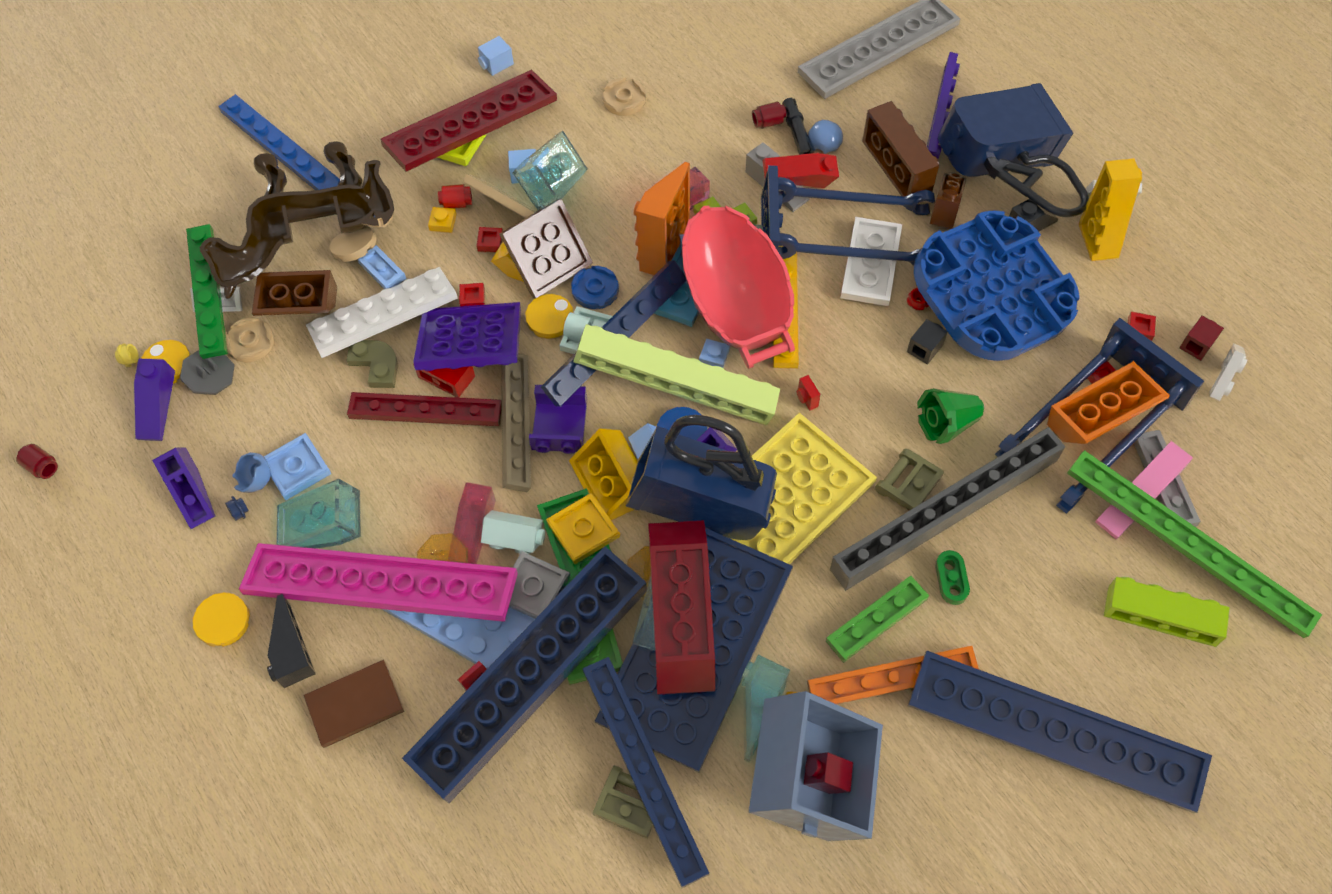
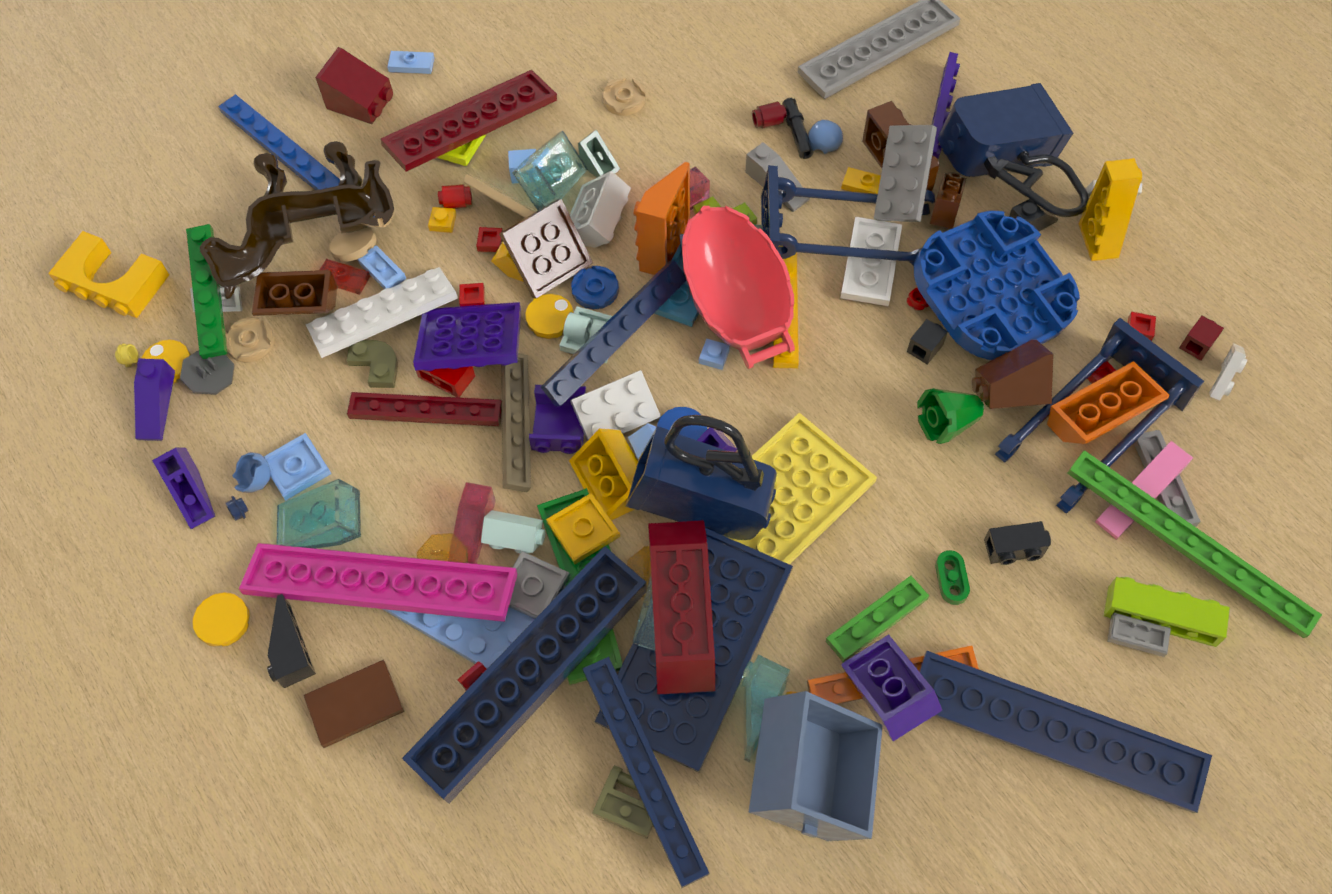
(37, 461): dark red brick -> none
(125, 295): none -> yellow arch
(346, 276): none -> clear red plate
(353, 87): none -> dark red slope
(411, 62): none -> light blue plate
(495, 55): light blue brick -> none
(596, 155): none -> sand green slope
(599, 208): none -> white slope
(616, 406): none -> white plate
(677, 374): yellowish green brick -> none
(806, 169): red slope -> none
(808, 392): red plate -> none
(828, 773): dark red brick -> none
(861, 181): none -> yellow plate
(892, 687): none -> dark purple slope
(905, 173): none -> light grey plate
(916, 485): olive plate -> none
(946, 509): dark grey brick -> none
(1016, 377): none -> reddish brown slope
(1017, 543): none -> black brick
(1139, 635): none -> light grey plate

